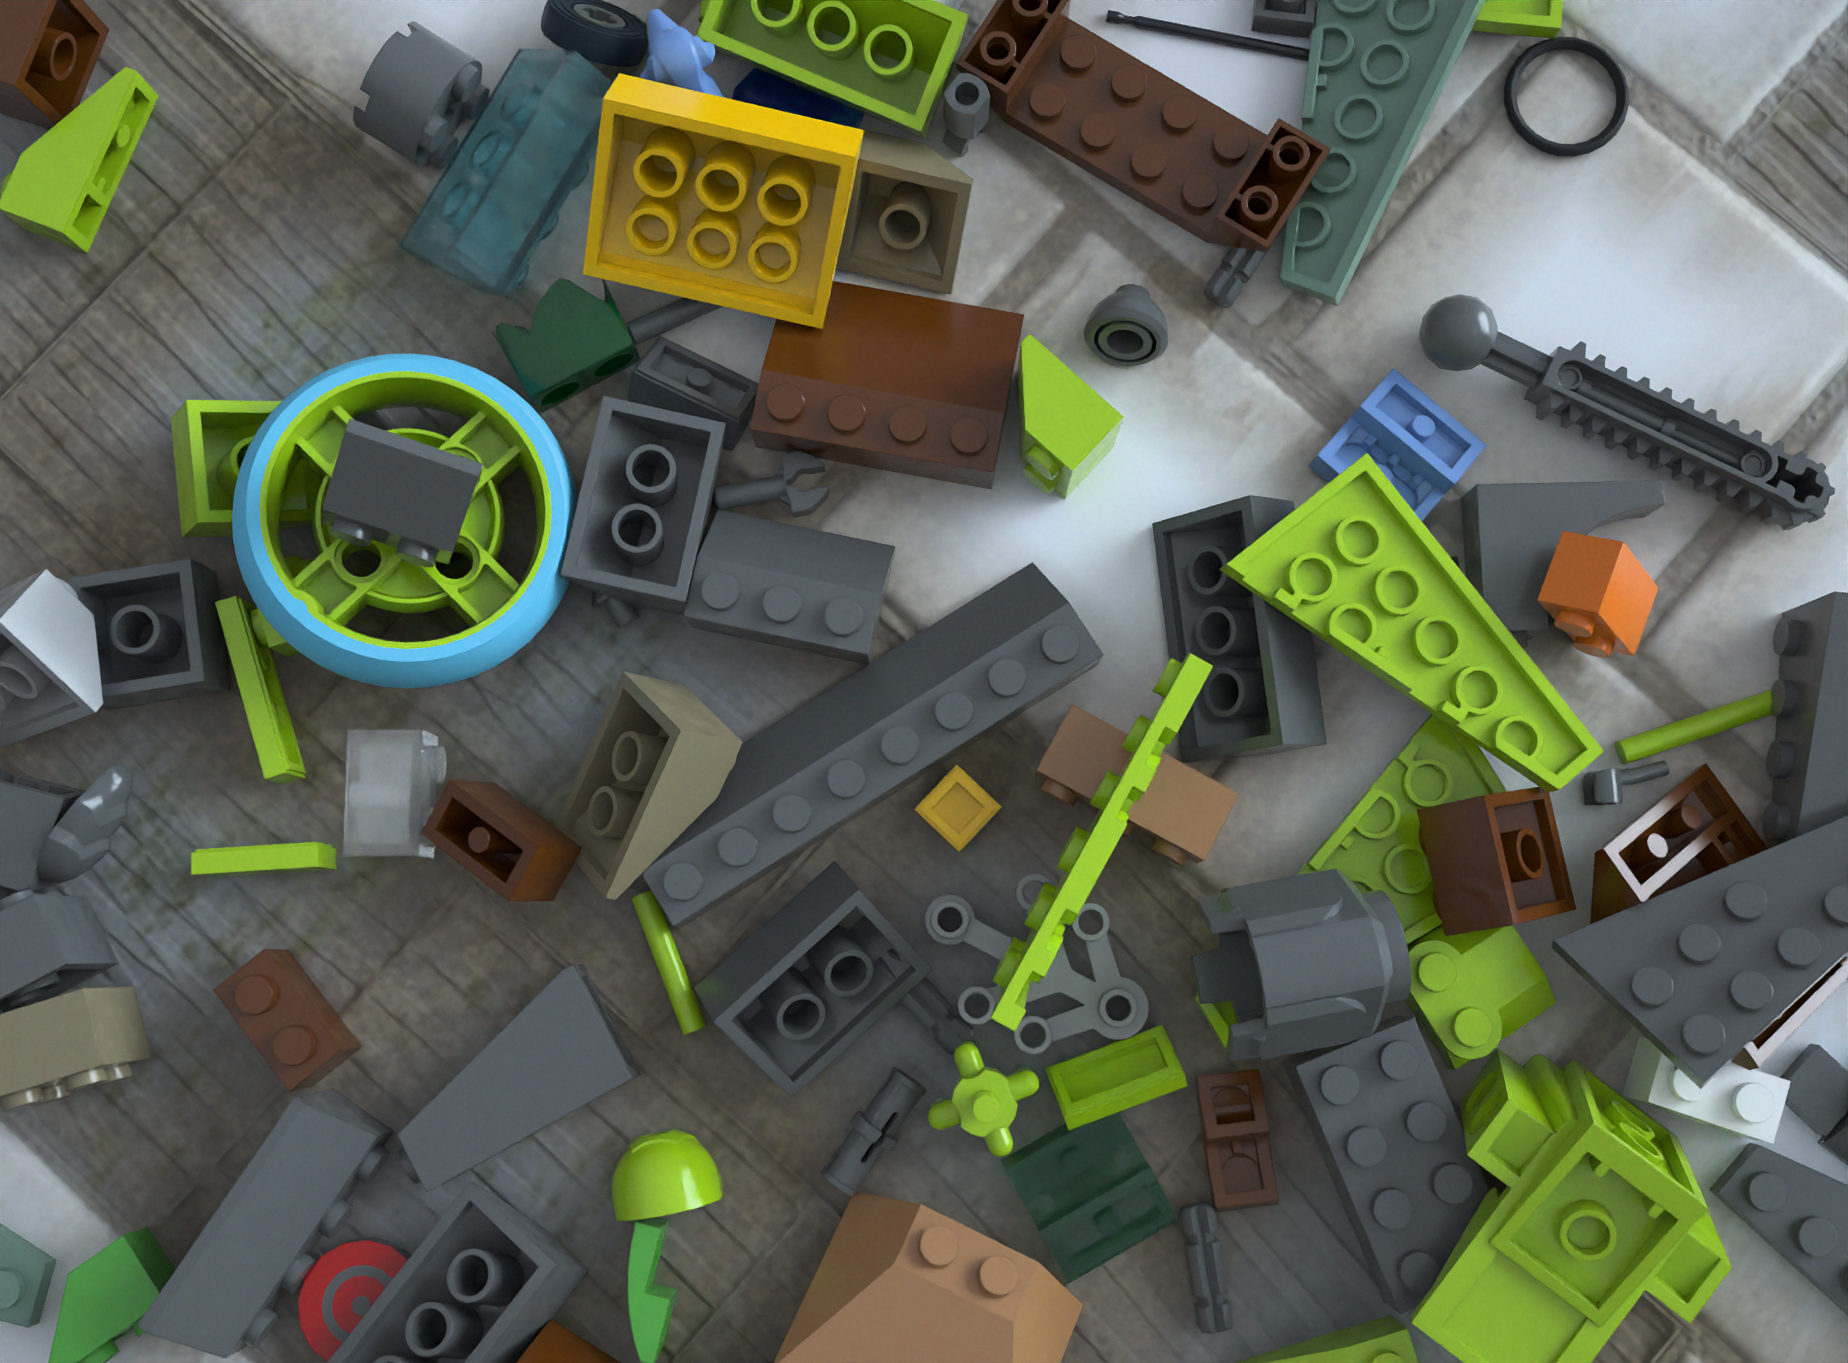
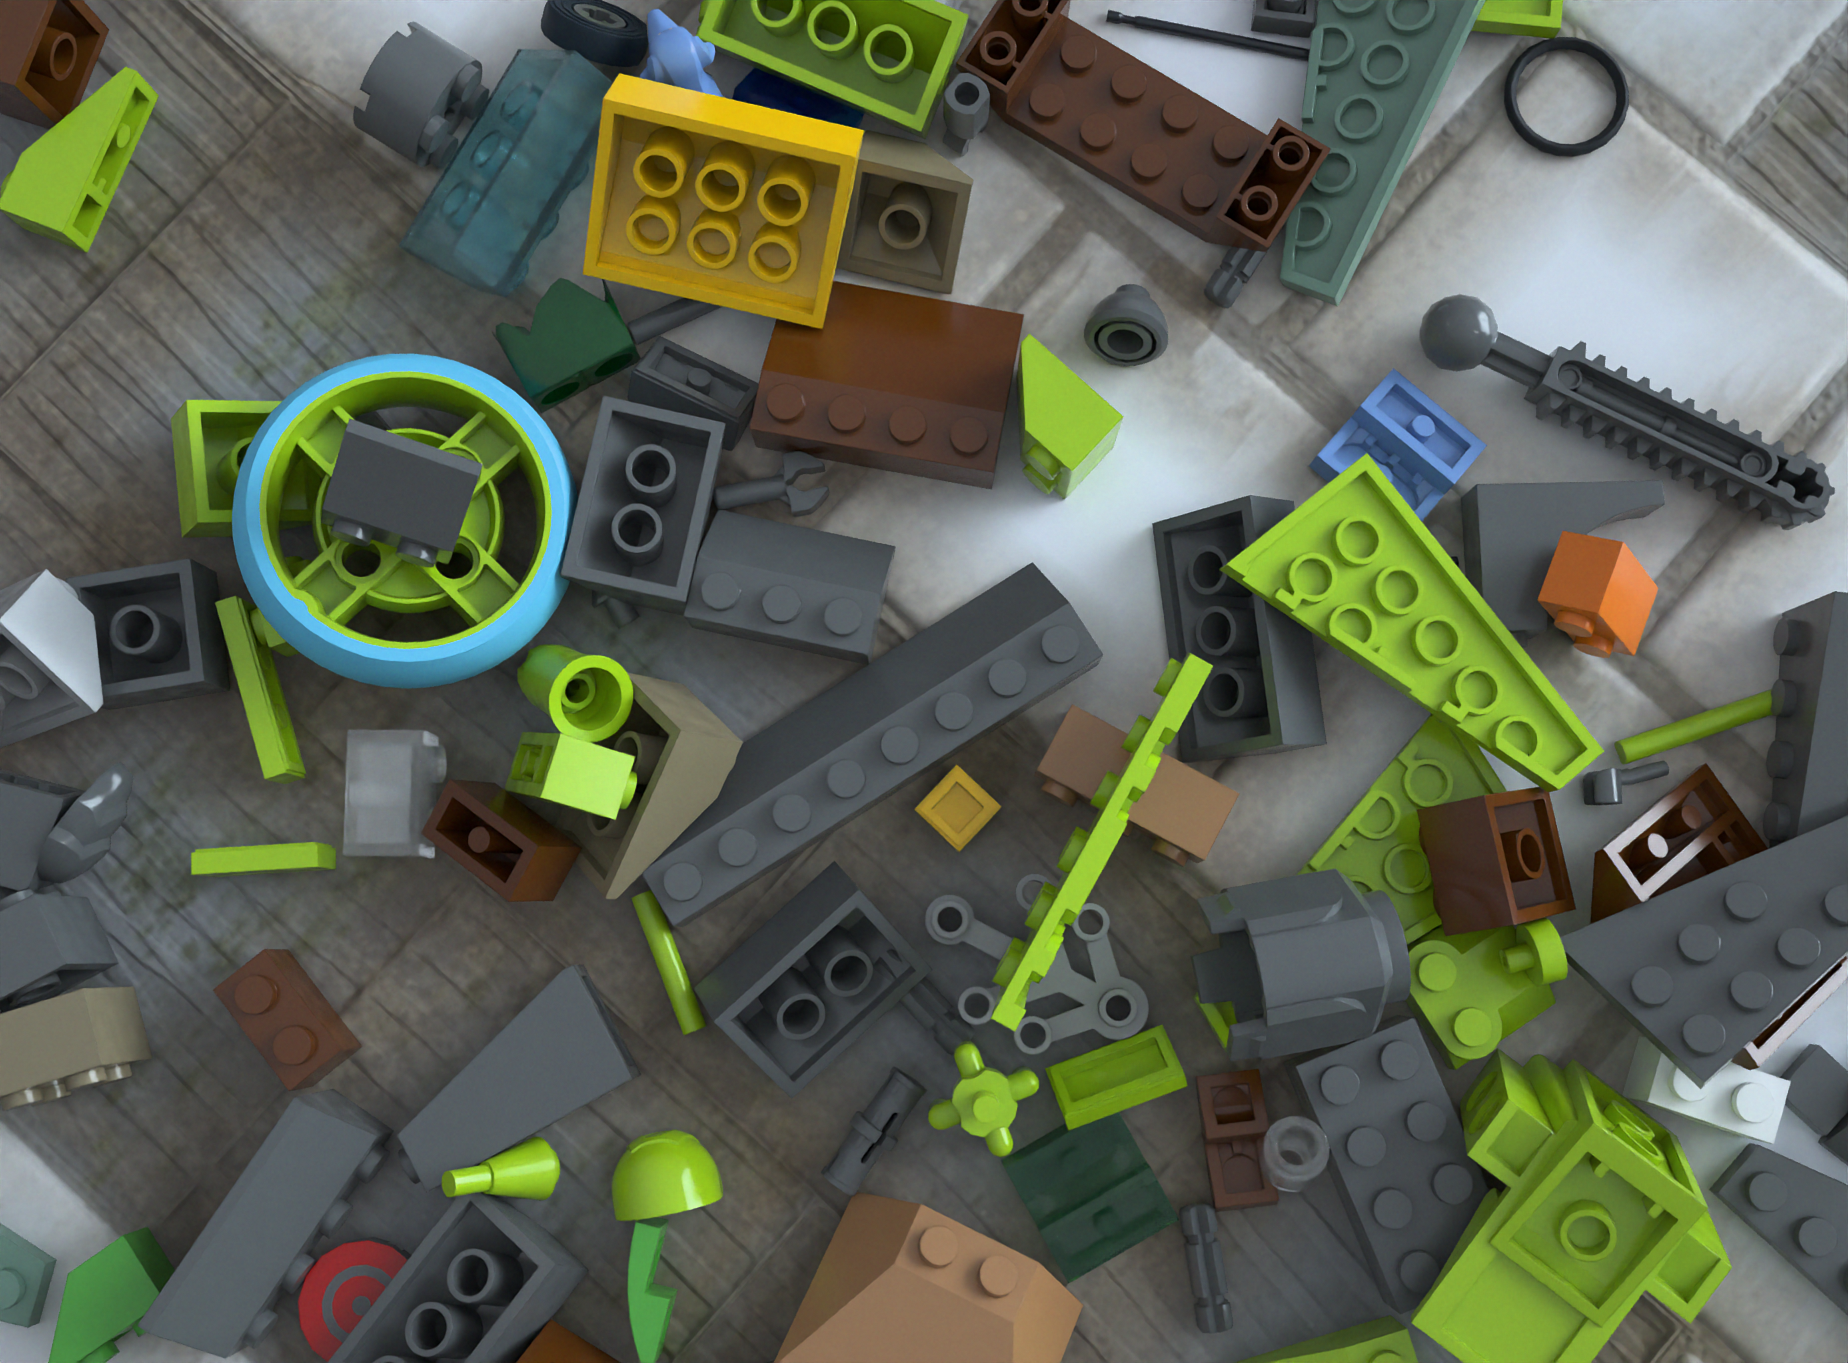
(519, 1172): none -> lime cone
(572, 774): none -> lime slope
(578, 691): none -> lime plant
(1303, 1137): none -> clear brick
(1537, 952): none -> lime tile

